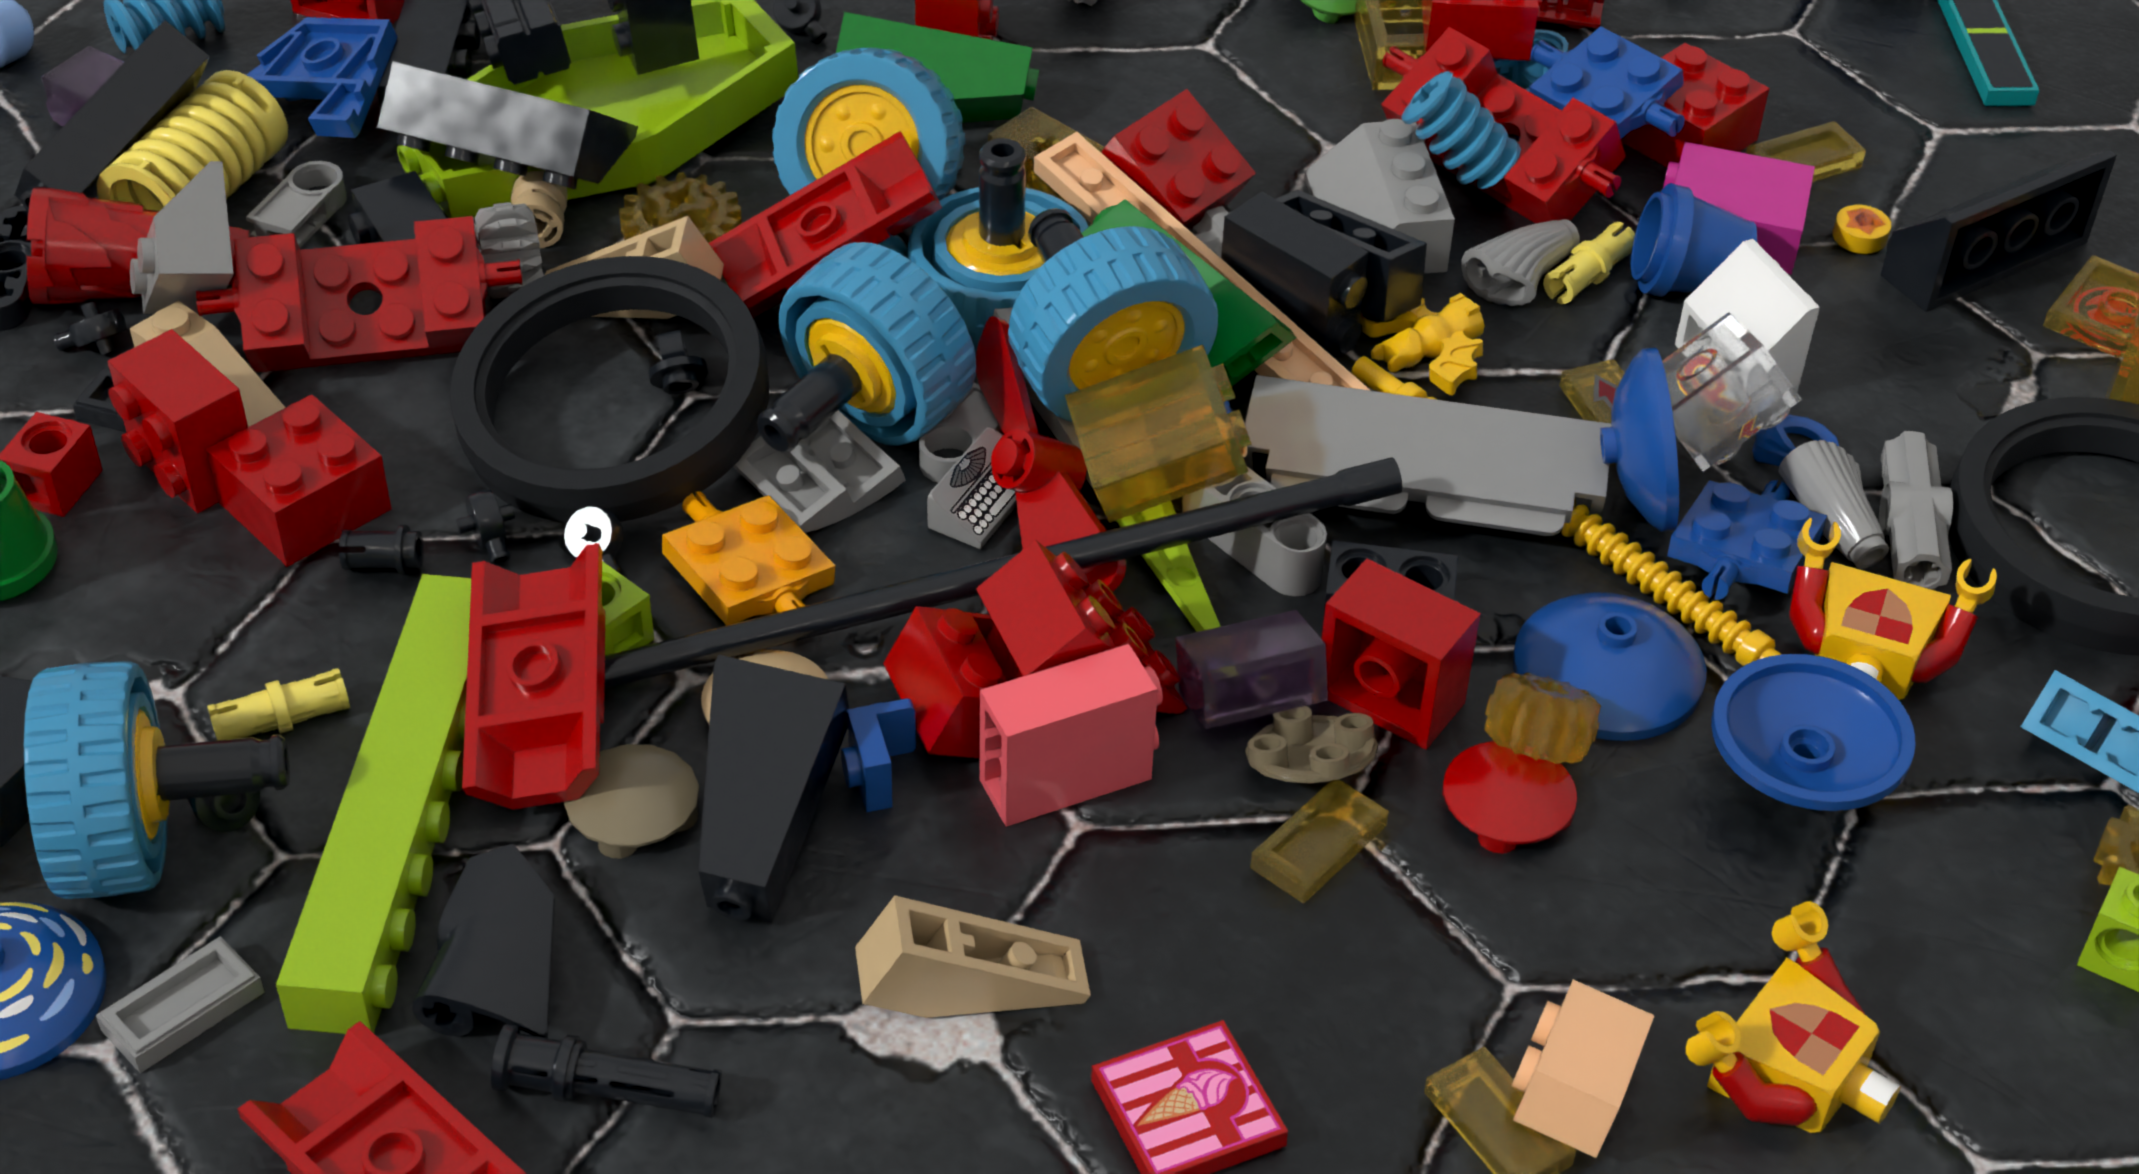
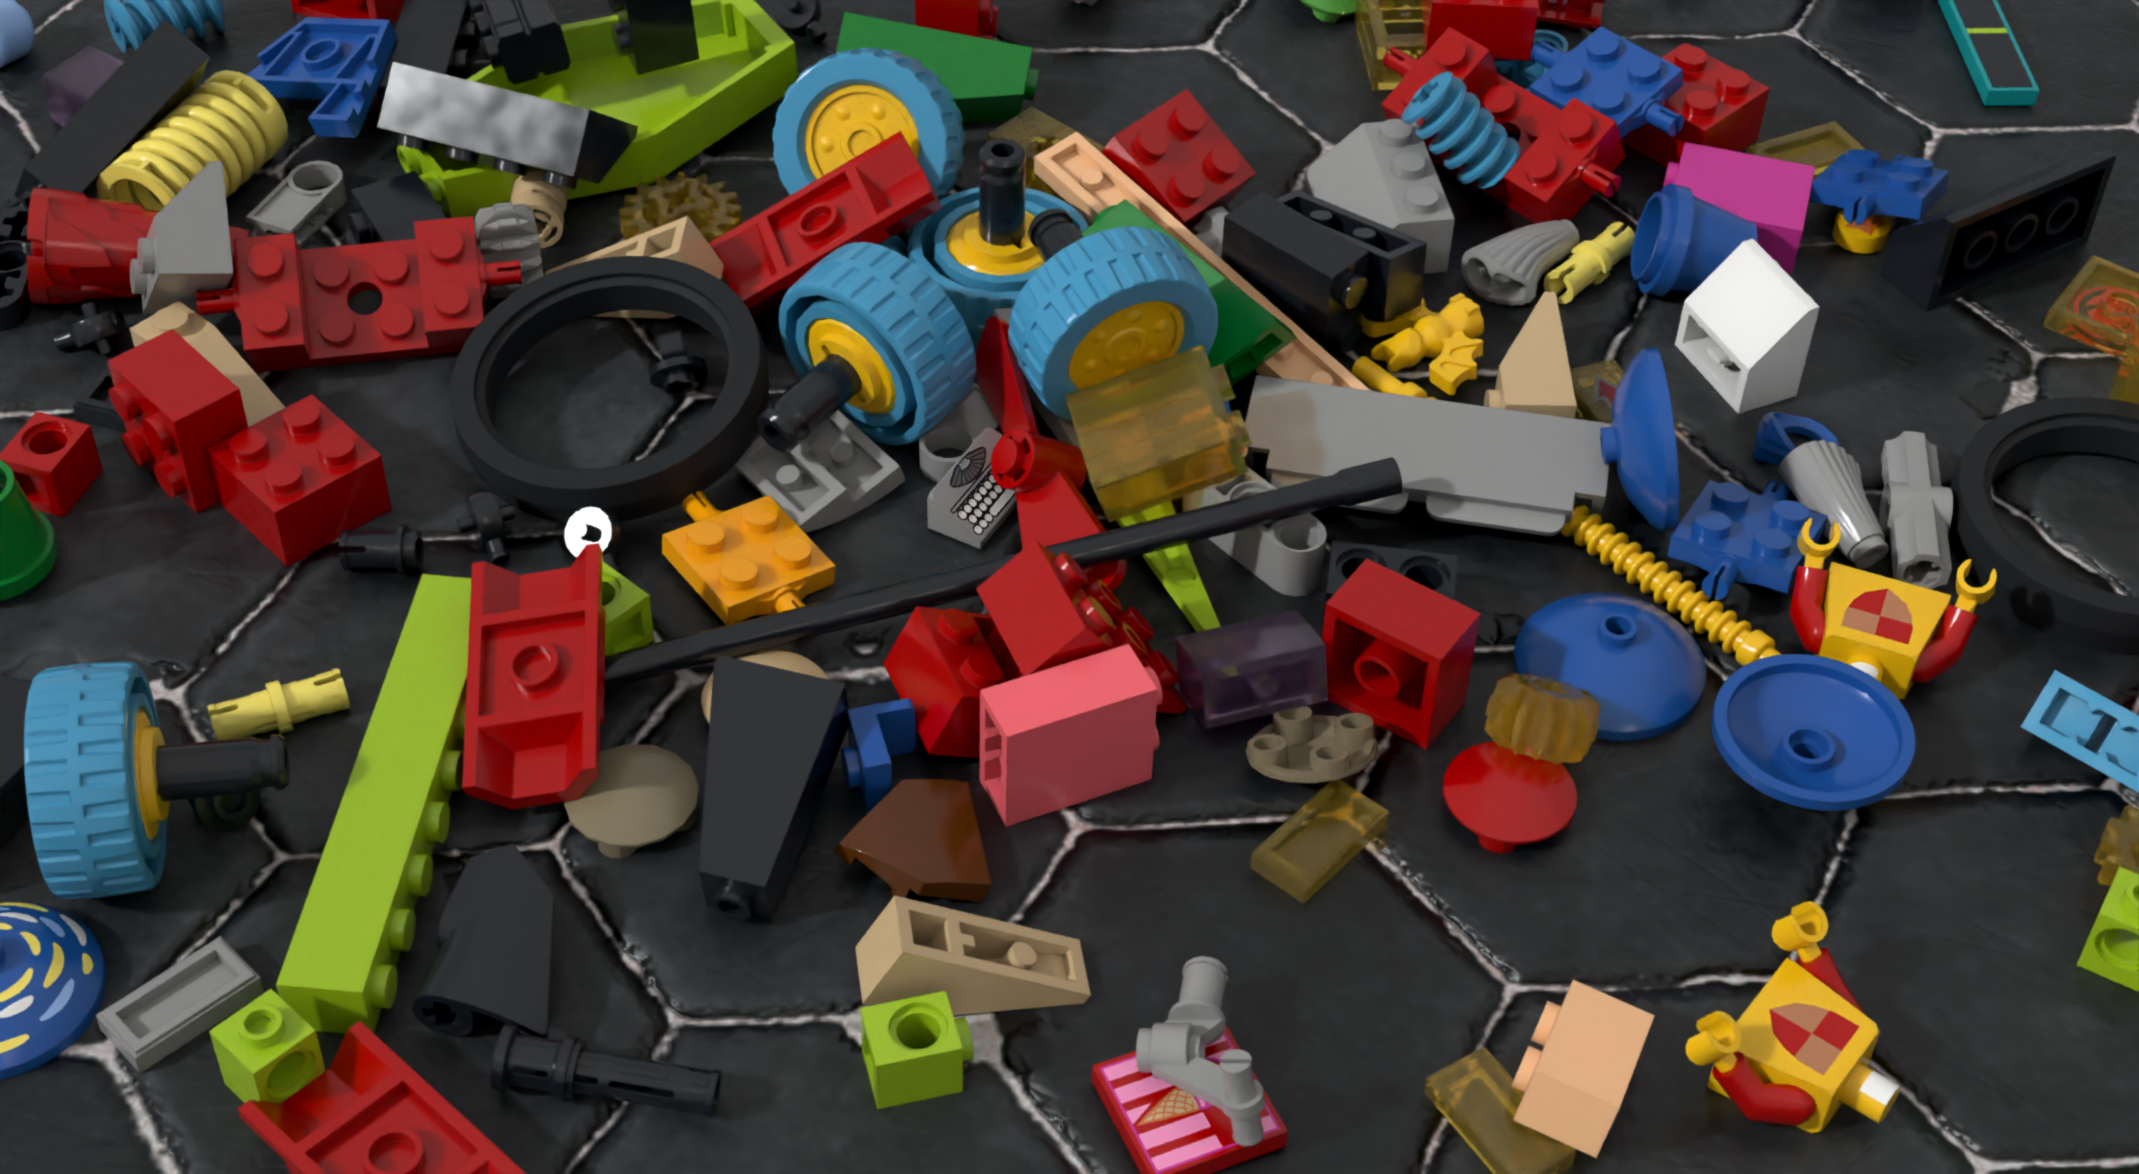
(267, 1050): none -> lime brick
(909, 1074): none -> lime brick
(922, 841): none -> reddish brown slope
(1177, 1051): none -> light grey pin
(1536, 367): none -> tan slope
(1724, 391): clear slope -> none
(1879, 187): none -> blue plate

